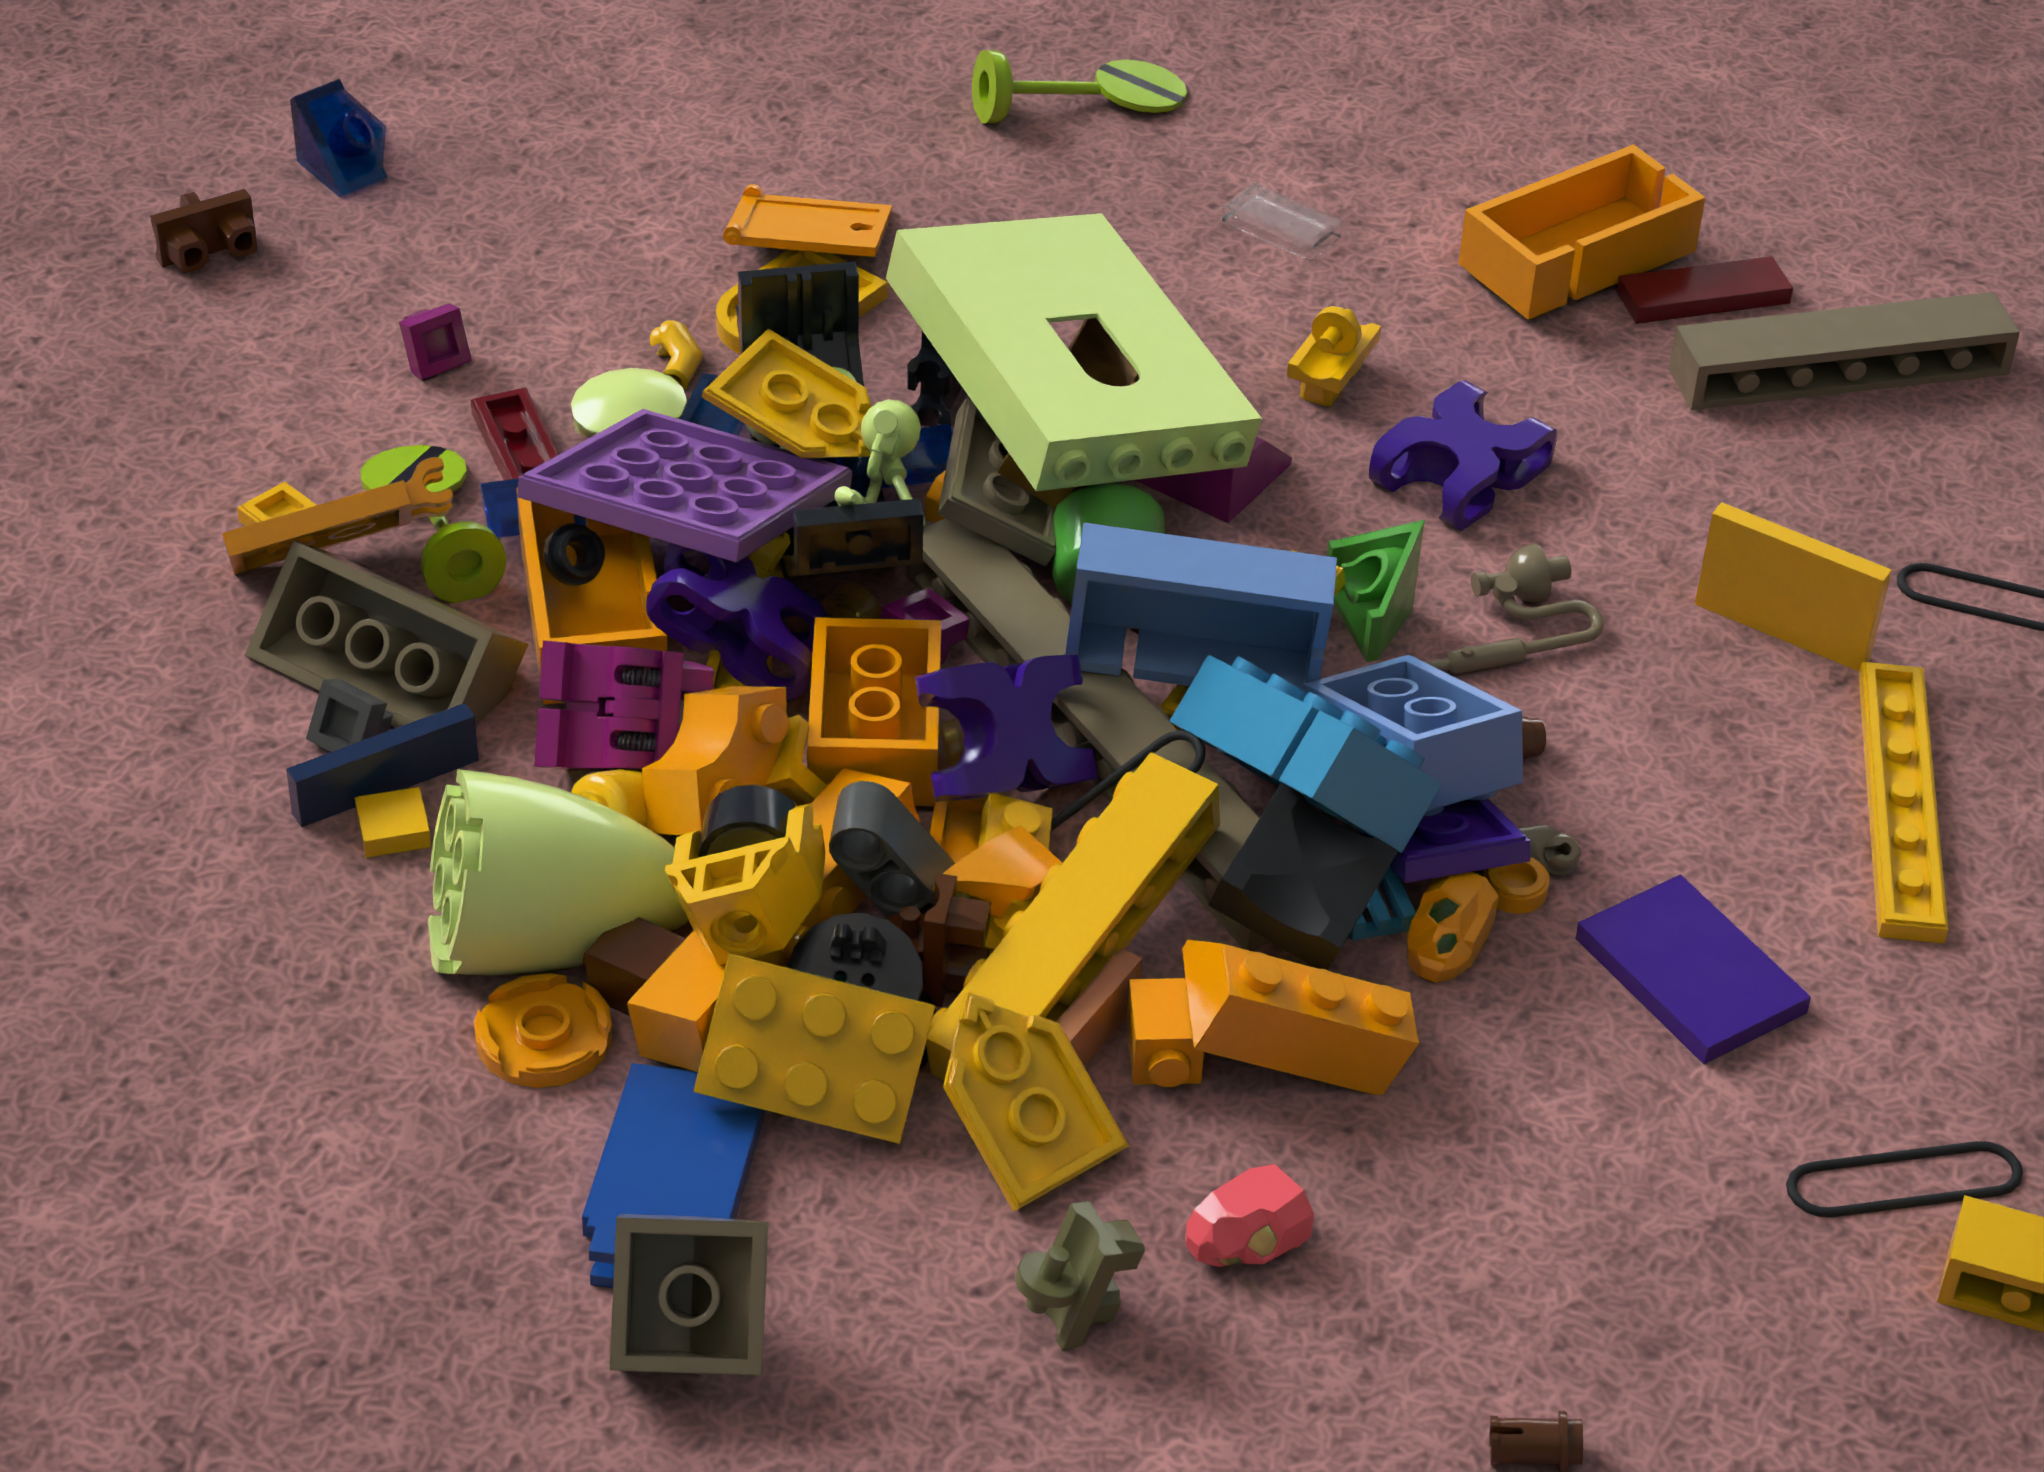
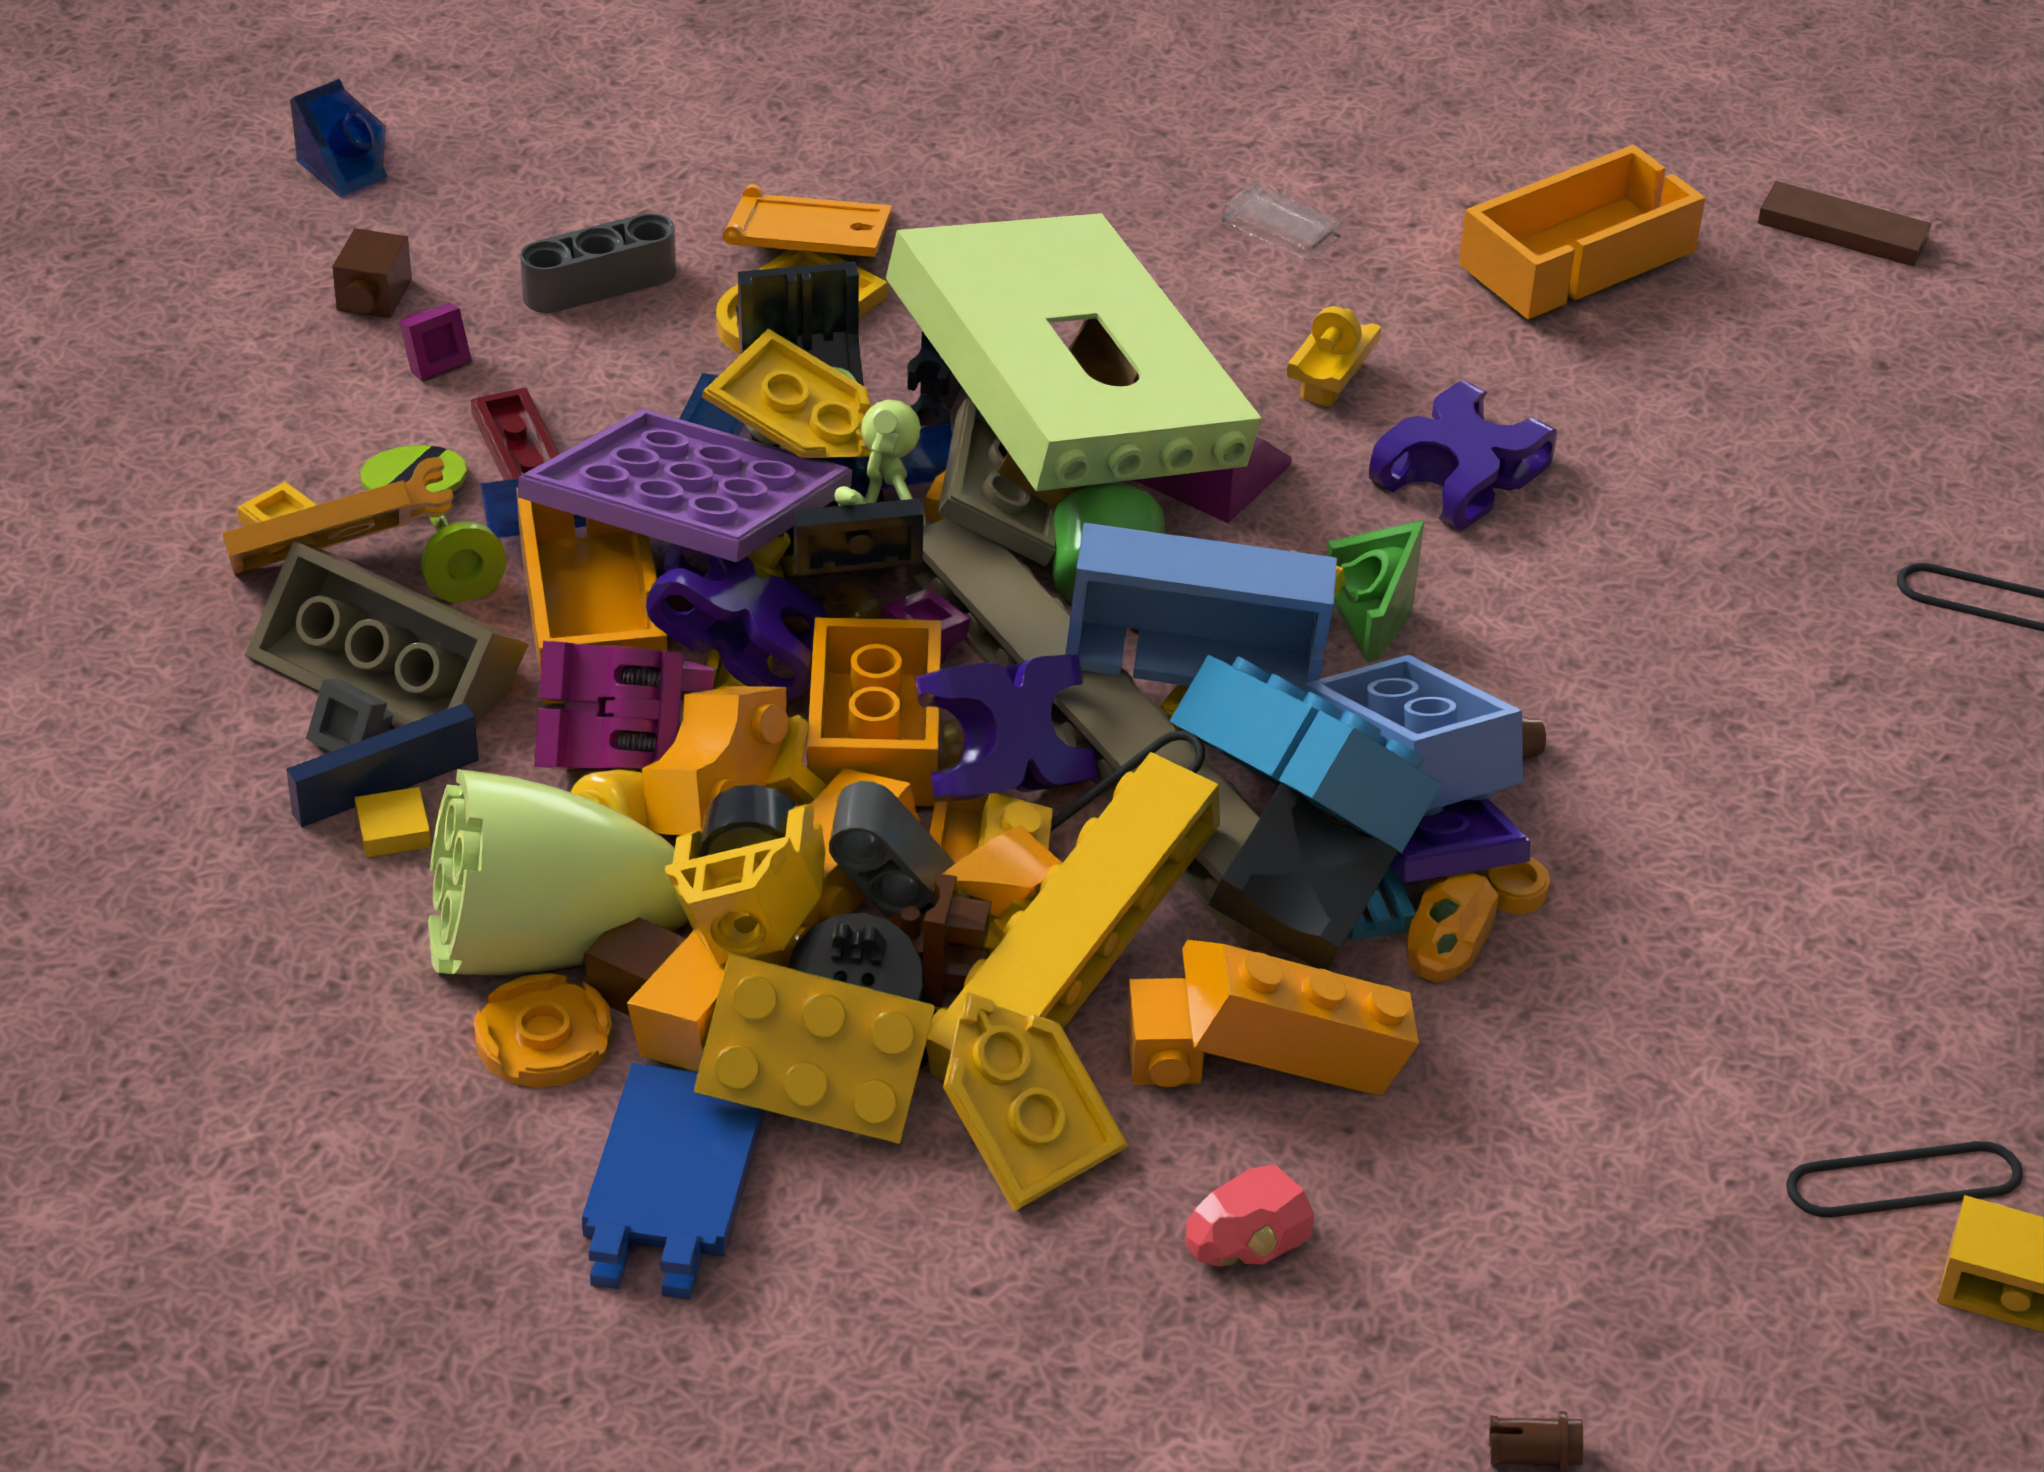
(204, 227): reddish brown hips -> none
(372, 273): none -> reddish brown brick
(589, 553): black plate -> none
(598, 262): none -> dark grey beam
(620, 394): yellowish green dish -> none
(681, 347): yellow arm -> none
(688, 1295): dark tan slope -> none
(1076, 1273): olive hips -> none
(1101, 1005): nougat tile -> none
(1124, 82): lime piece -> none
(1529, 578): dark tan piece -> none
(1552, 848): dark tan arm -> none
(1692, 968): dark purple tile -> none
(1704, 289): dark red tile -> none
(1792, 586): yellow tile -> none
(1842, 350): dark tan brick -> none
(1844, 223): none -> reddish brown tile
(1902, 804): yellow tile -> none

